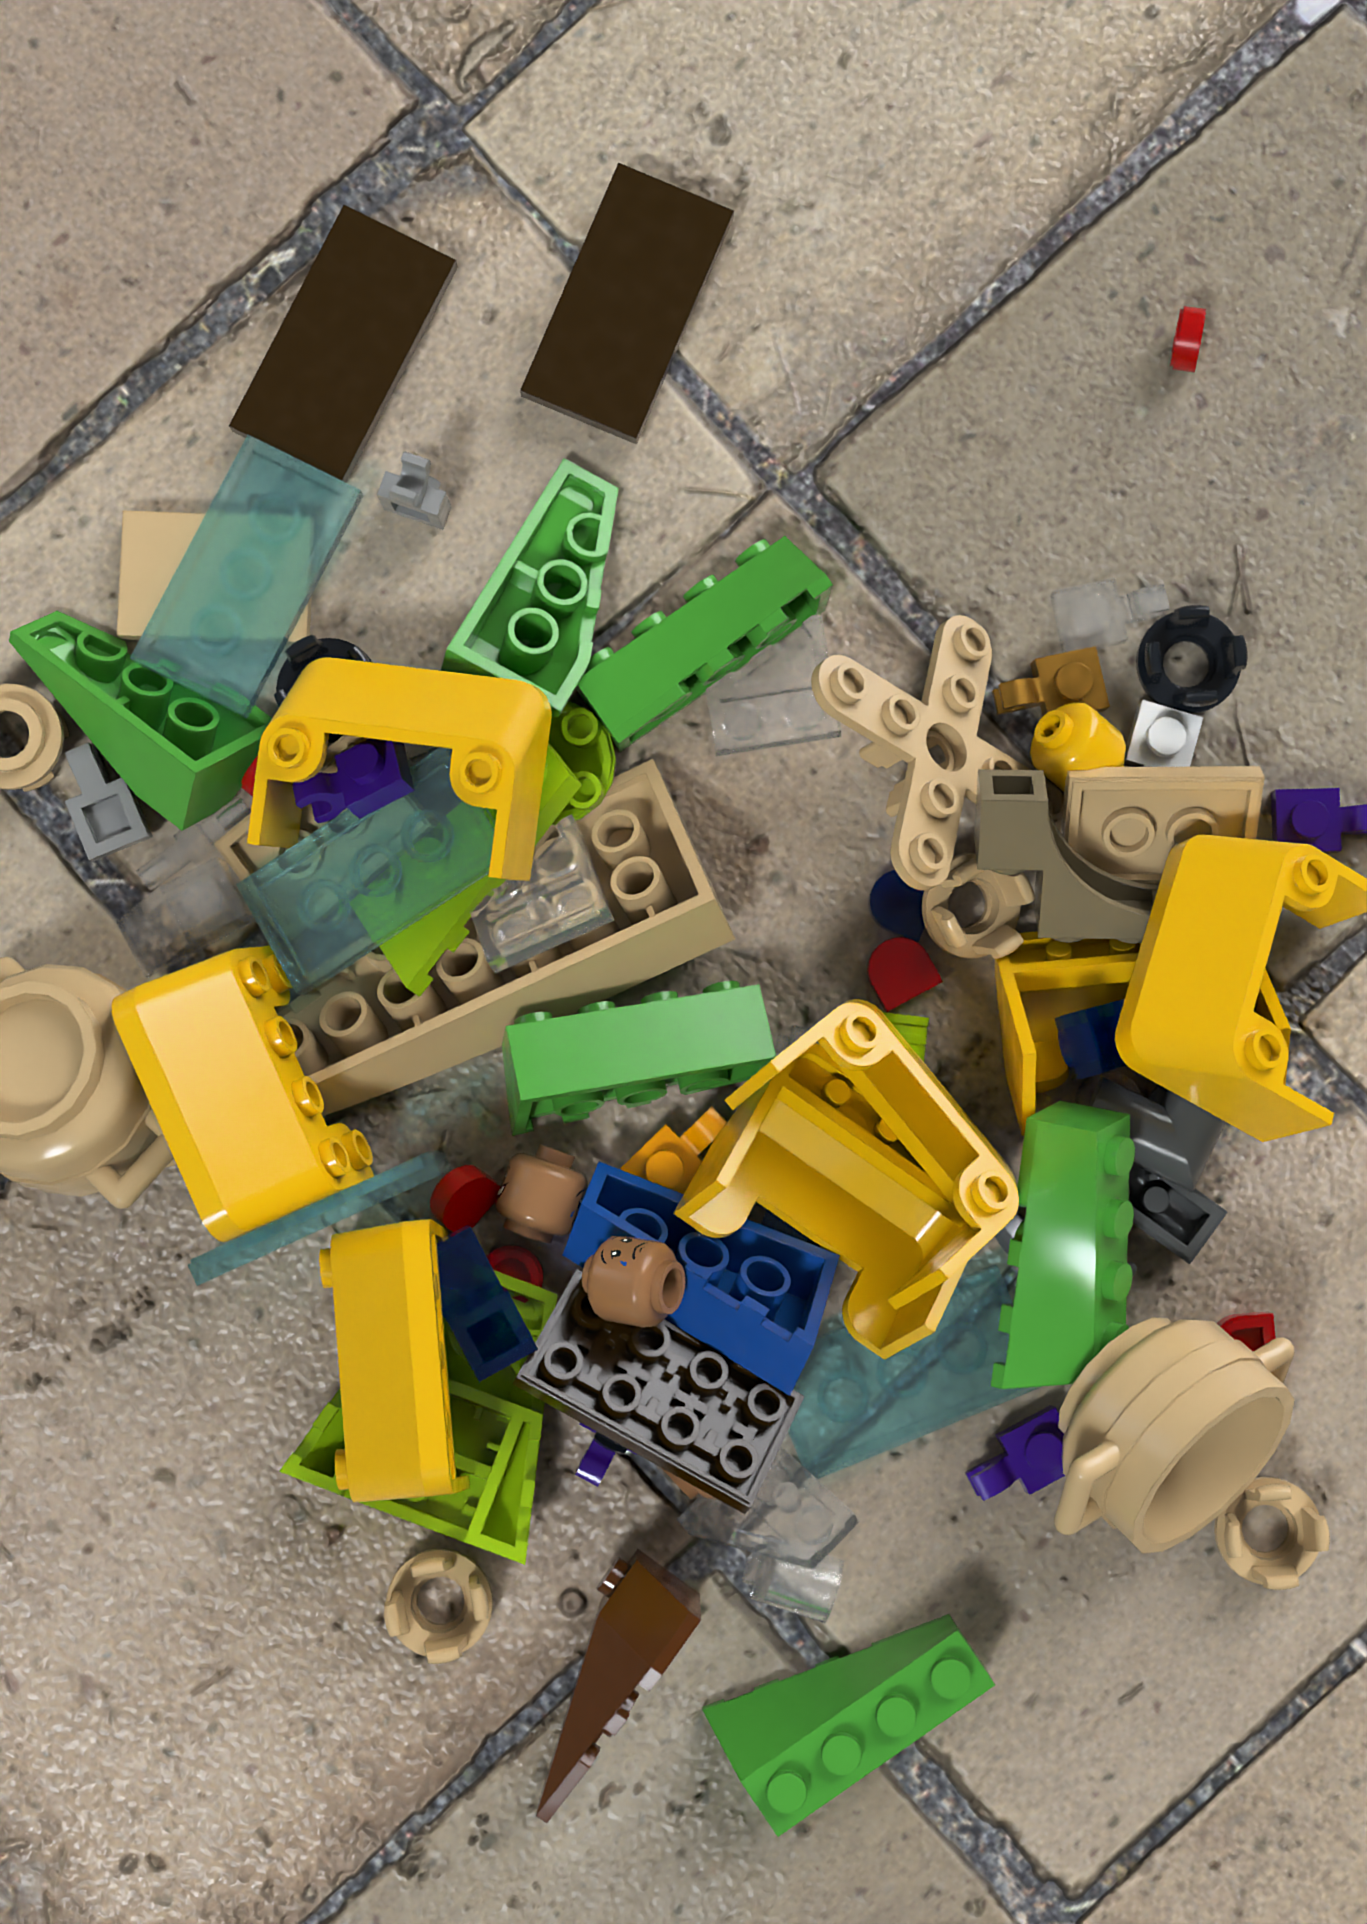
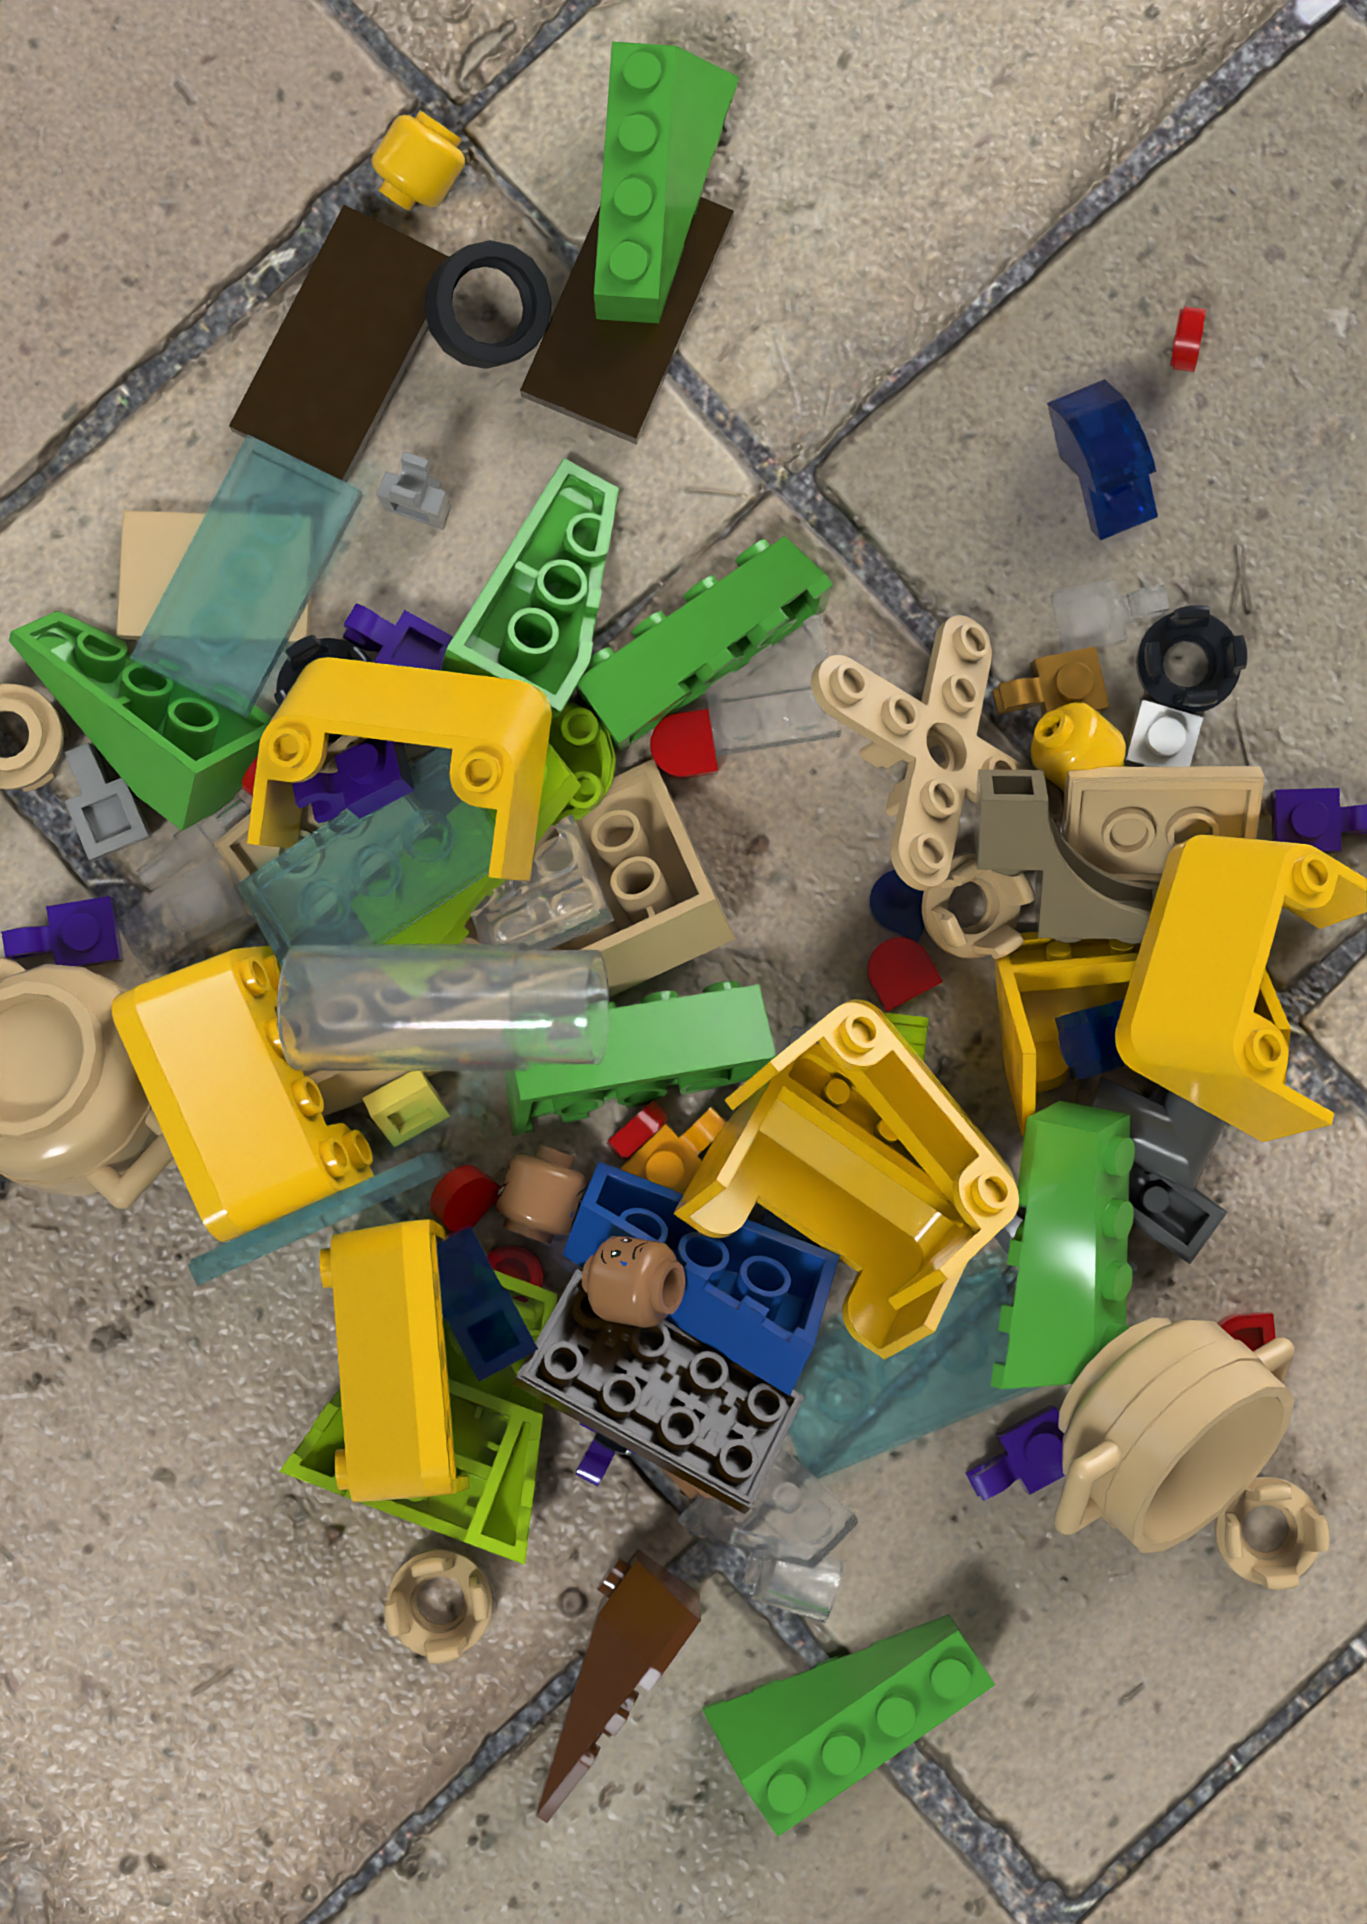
(77, 934): none -> dark purple plate
(406, 644): none -> dark purple plate
(406, 1107): none -> light yellow tile
(418, 161): none -> yellow head
(441, 1007): none -> clear piece
(533, 294): none -> black tyre
(638, 1130): none -> red tile
(657, 151): none -> bright green wedge
(684, 745): none -> red tile
(1109, 454): none -> clear blue brick

